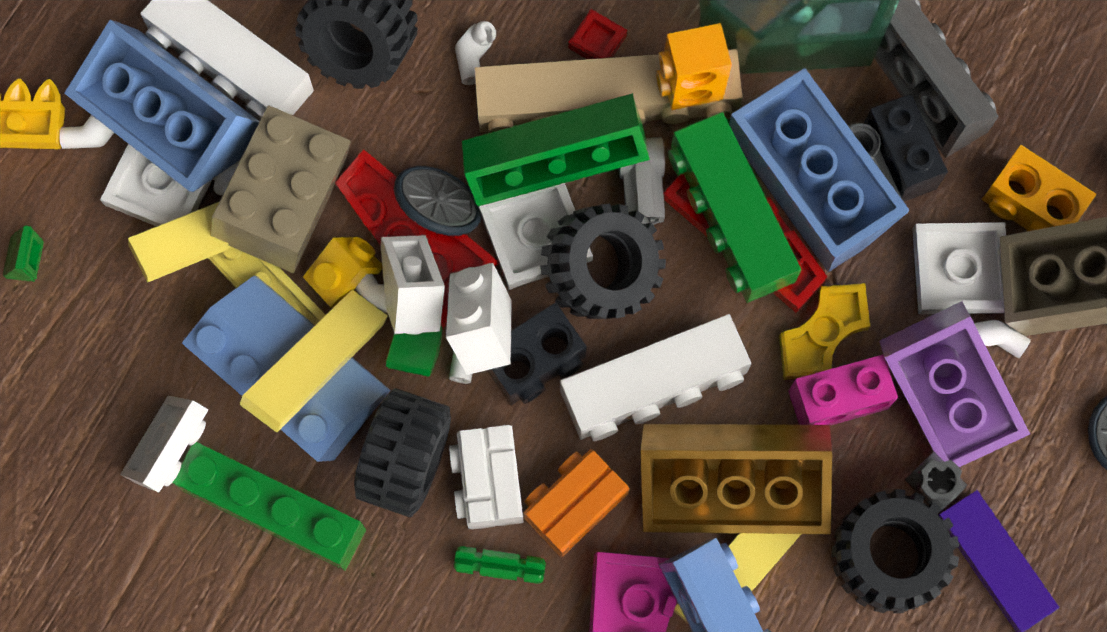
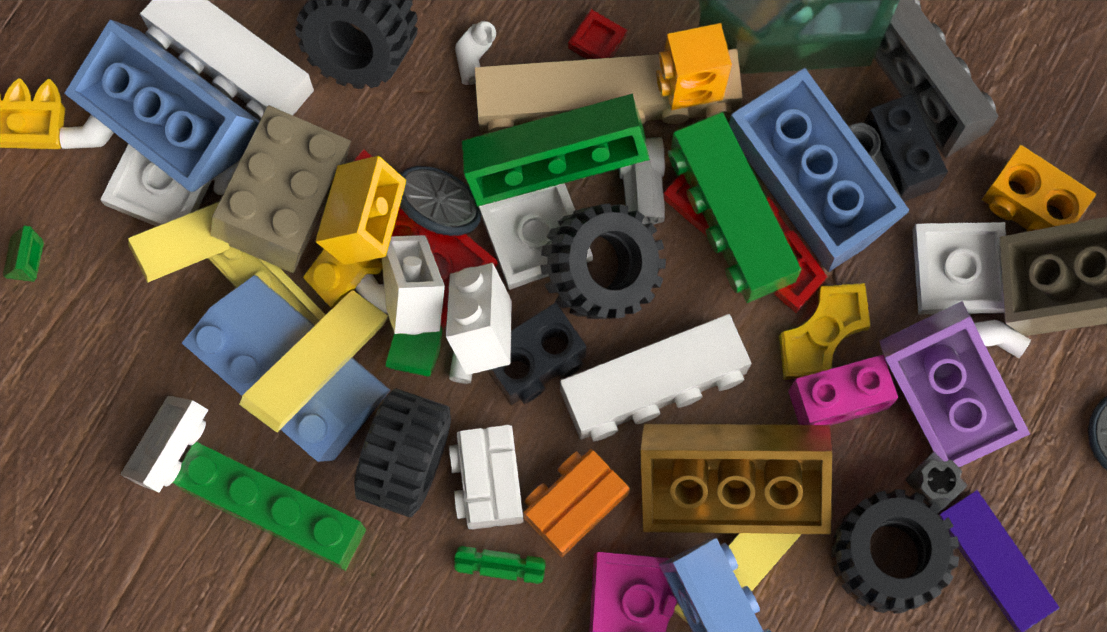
(361, 210): none -> yellow brick

